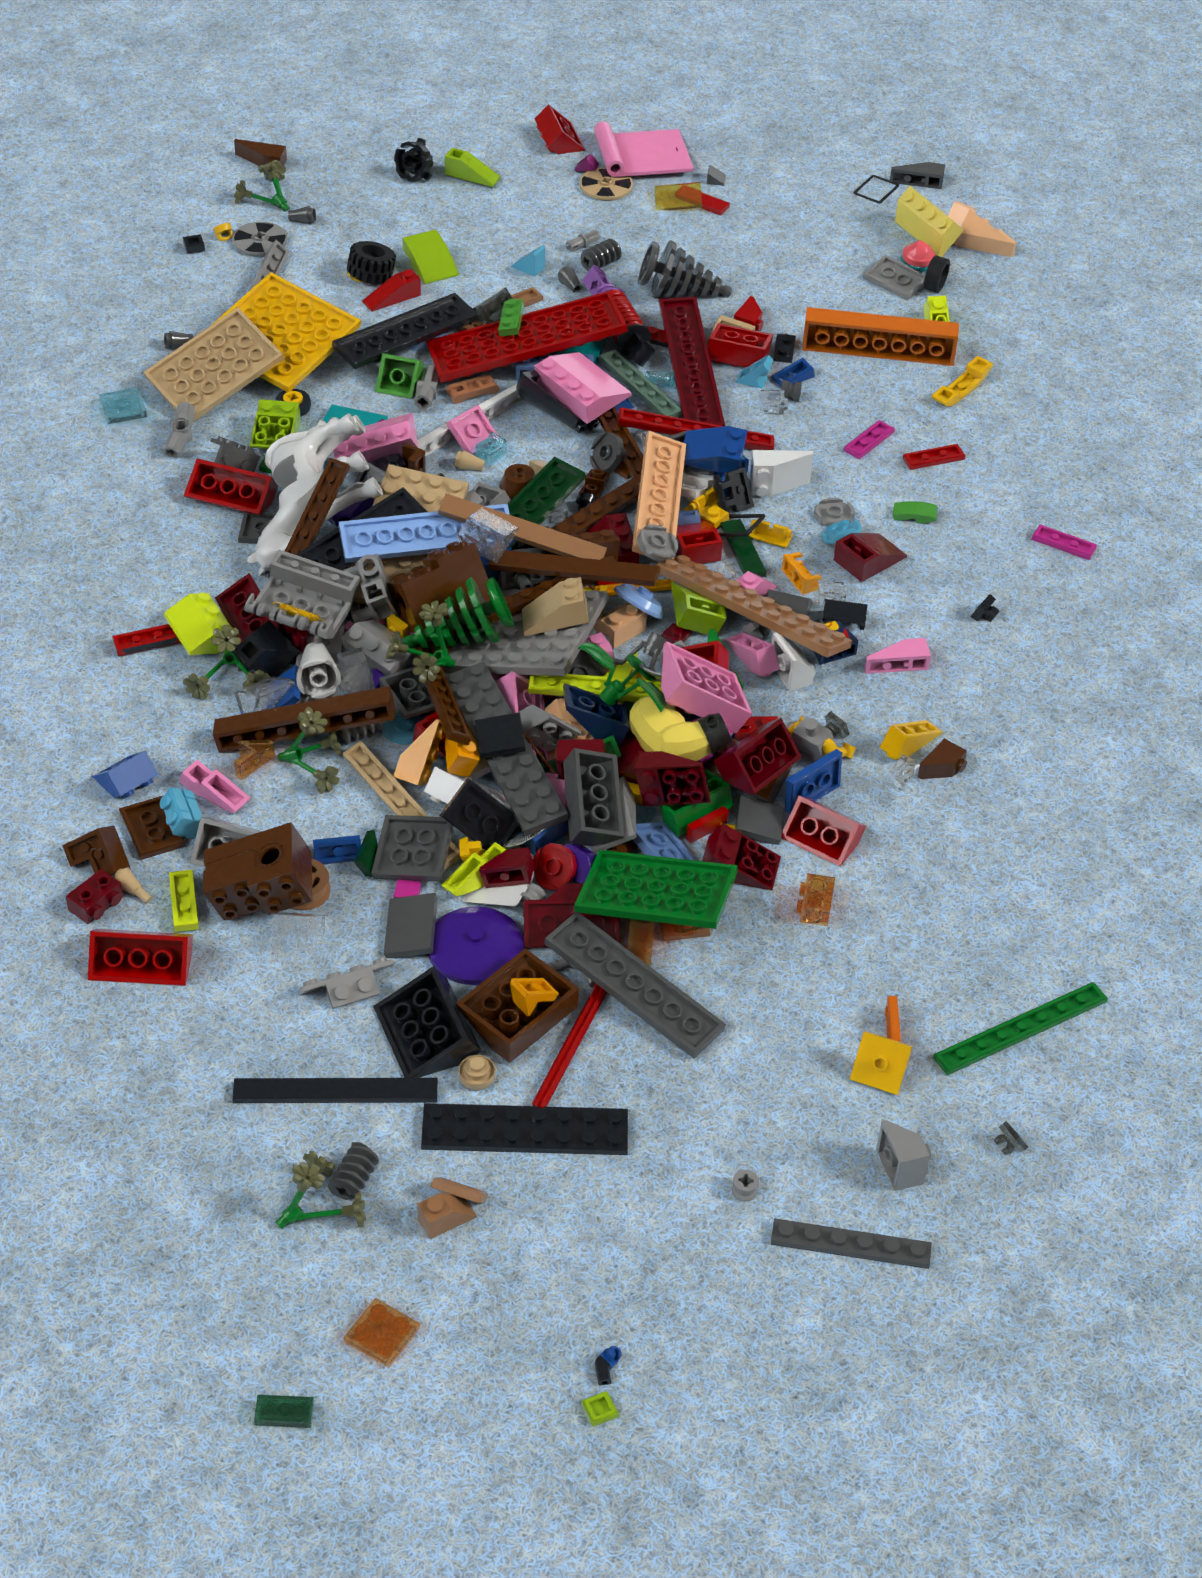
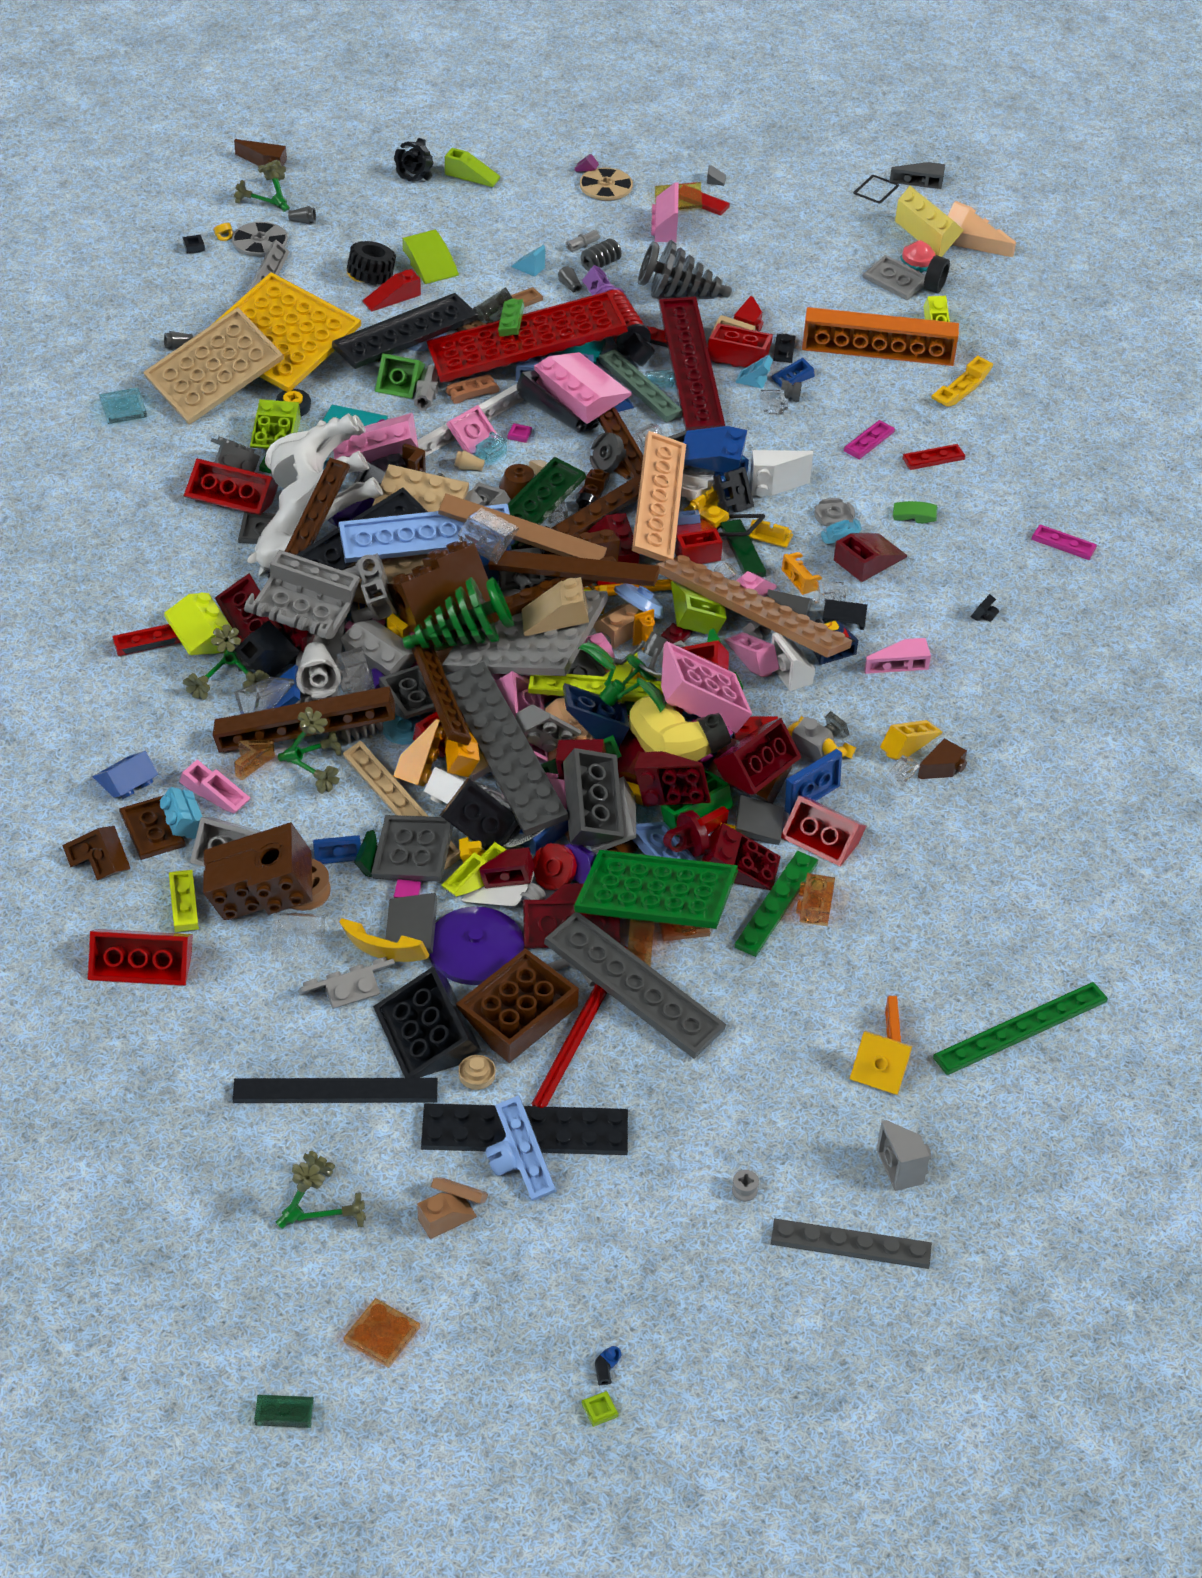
(94, 896): dark red brick -> none
(131, 884): tan cone -> none
(181, 430): light grey piece -> none
(291, 611): yellow piece -> none
(353, 1171): dark grey piece -> none
(405, 950): none -> yellow slope
(429, 663): olive plant -> none
(500, 735): black tile -> none
(519, 433): none -> dark pink tile
(520, 1150): none -> light blue plate
(530, 991): light orange slope -> none
(540, 755): reddish brown hand -> none
(558, 132): red slope -> none
(642, 151): bright pink door -> none
(643, 626): none -> light orange hinge
(657, 543): light grey tile -> none
(665, 215): none -> bright pink slope
(675, 425): red tile -> none
(690, 833): none -> dark red tile
(775, 904): none -> green plate
(1011, 1137): clear smoke tile -> none

